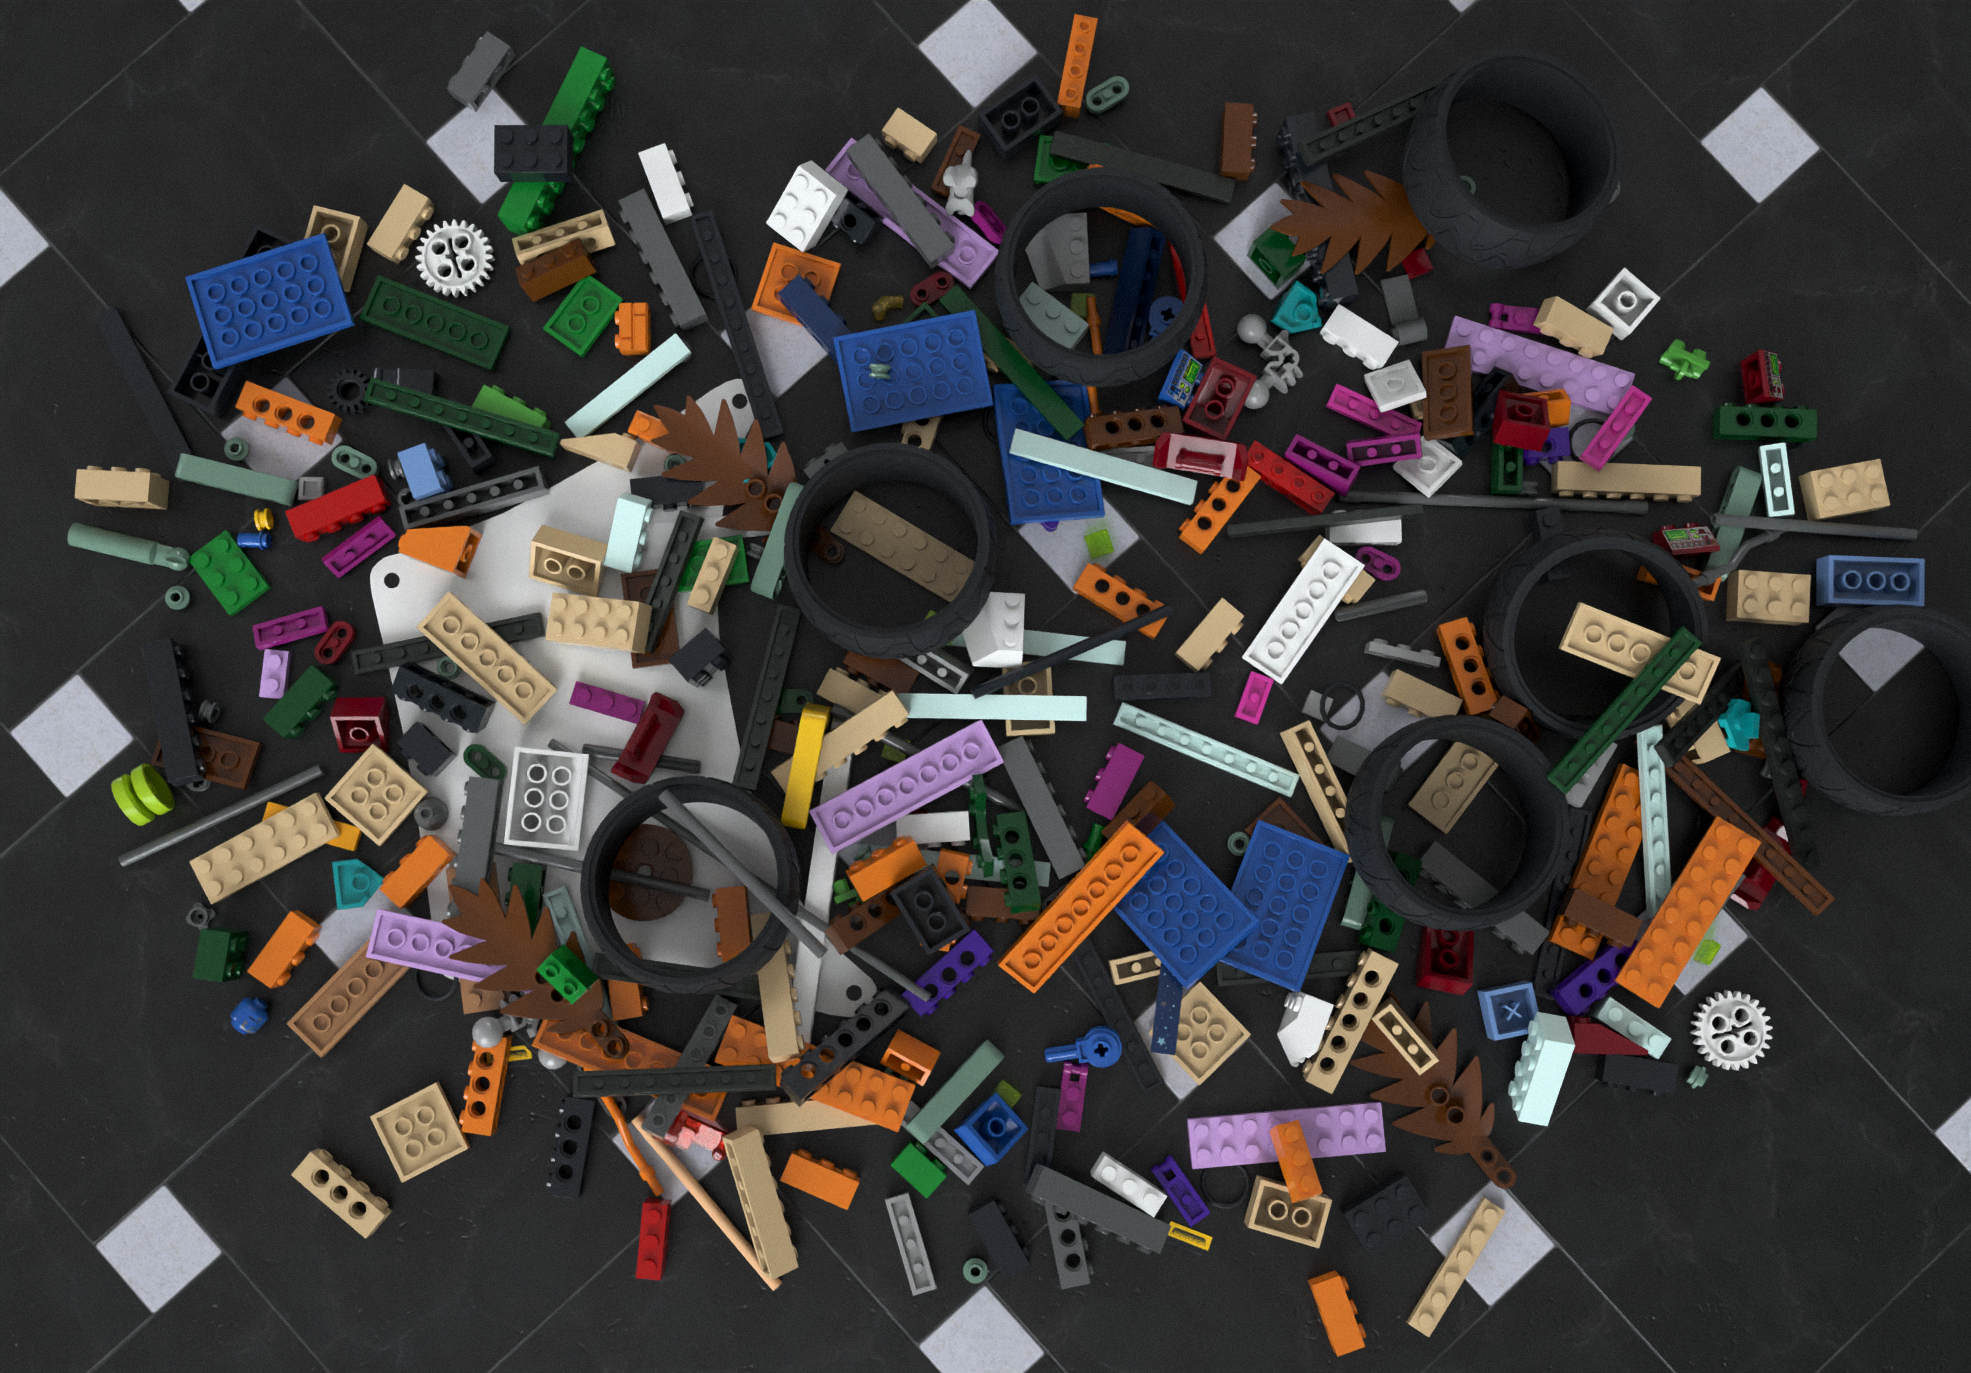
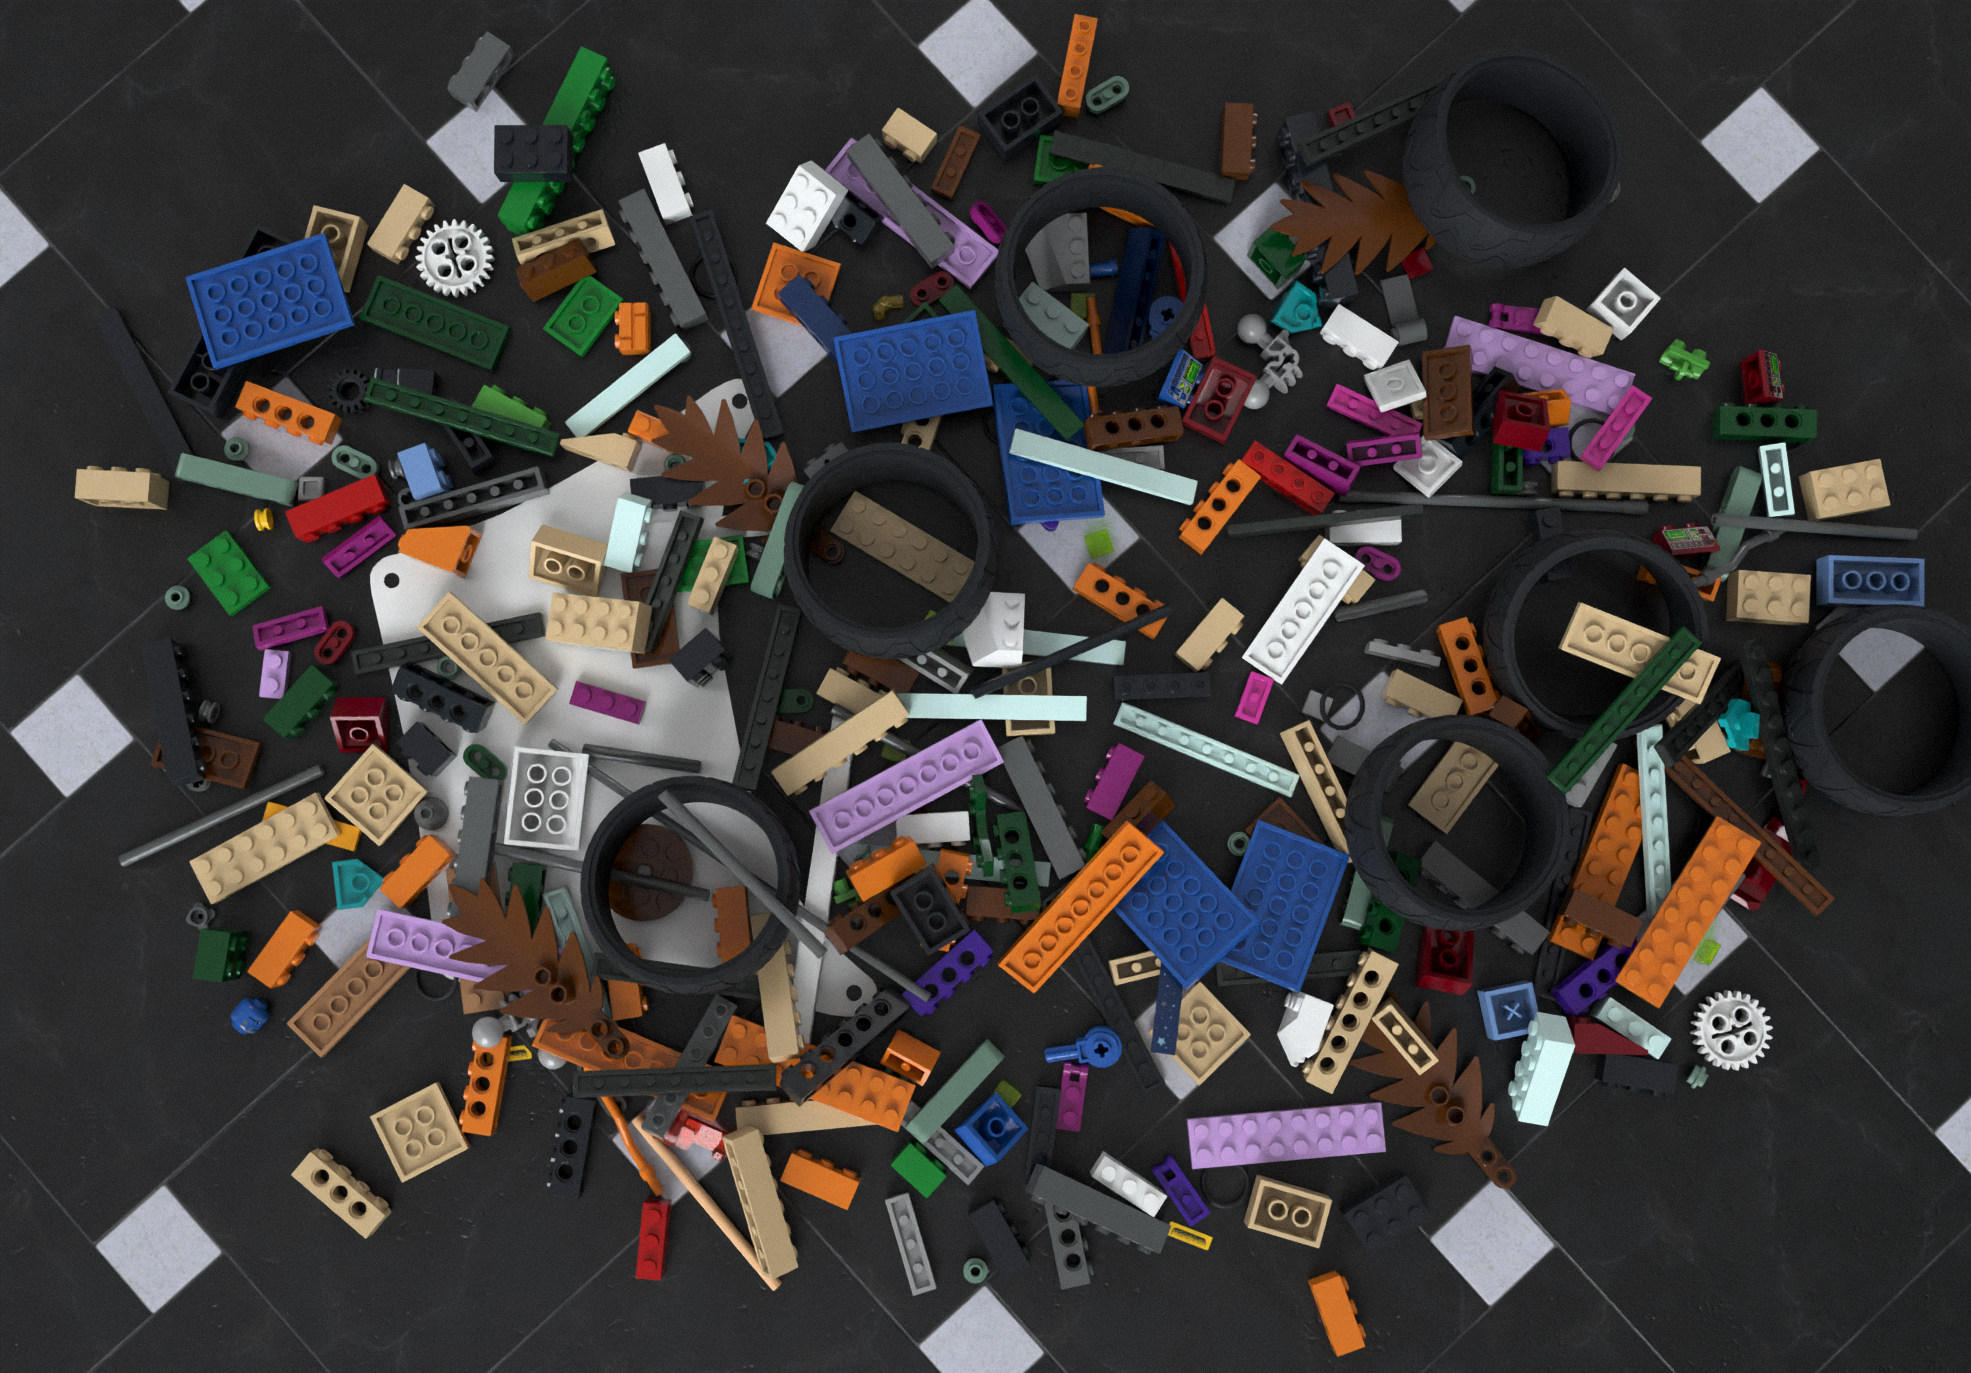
(127, 547): sand green piece -> none
(143, 794): lime wheel -> none
(259, 540): blue pin -> none
(567, 974): green brick -> none
(649, 739): dark red piece -> none
(804, 765): yellow beam -> none
(879, 371): sand green bush -> none
(962, 183): light grey animal -> none
(1201, 455): dark red piece -> none
(1295, 1161): orange brick -> none
(1455, 1267): tan plate -> none

